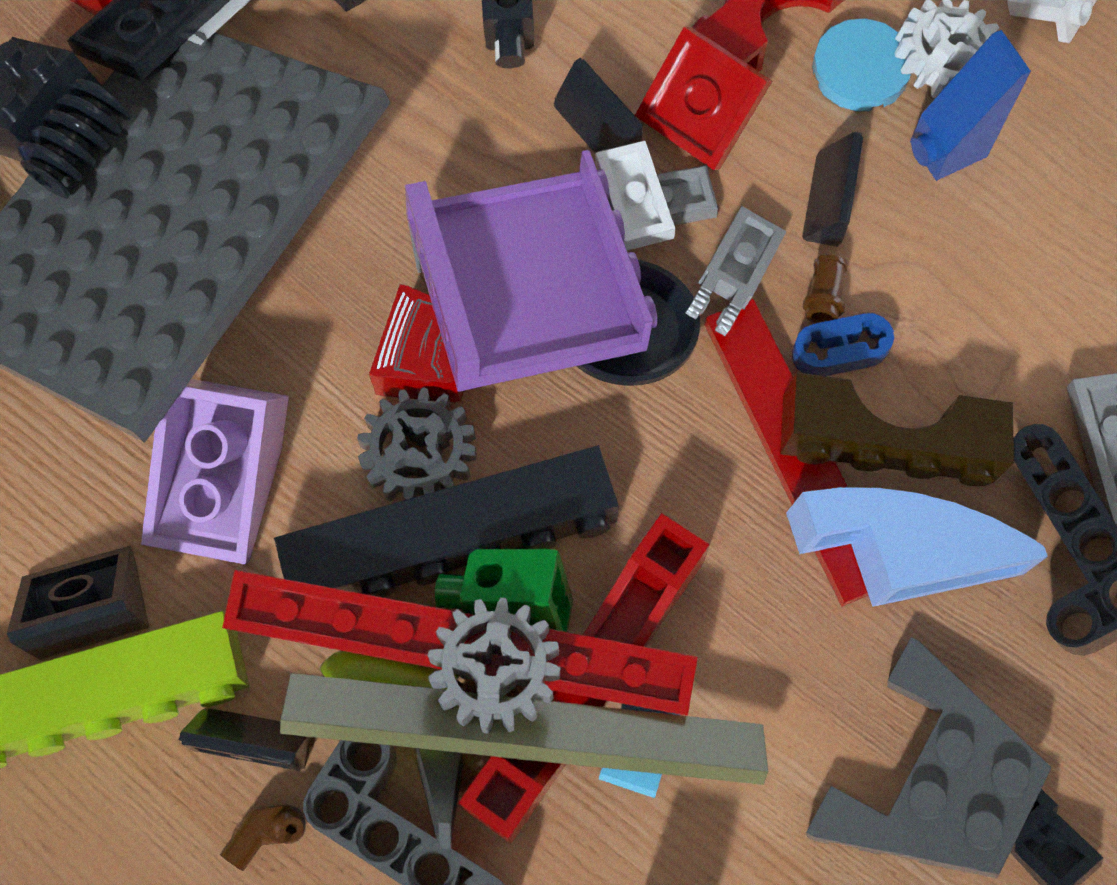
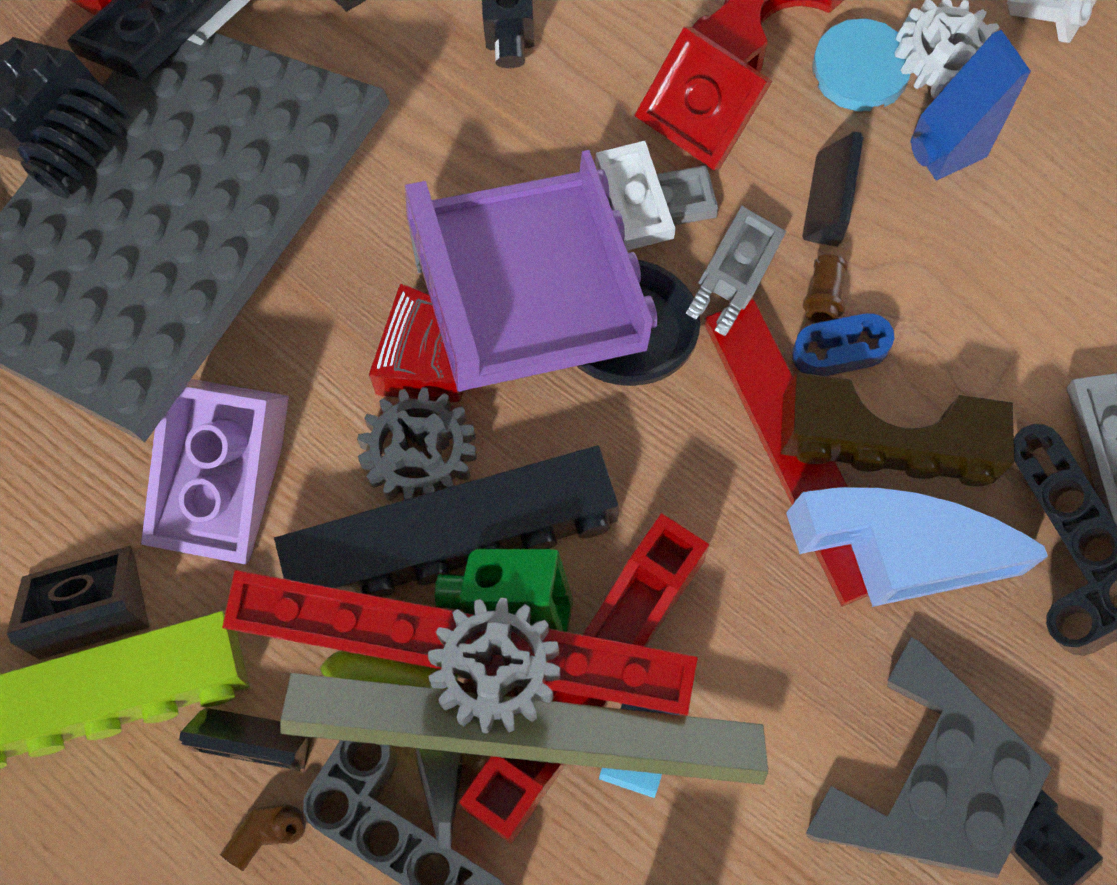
(596, 110): black slope -> none

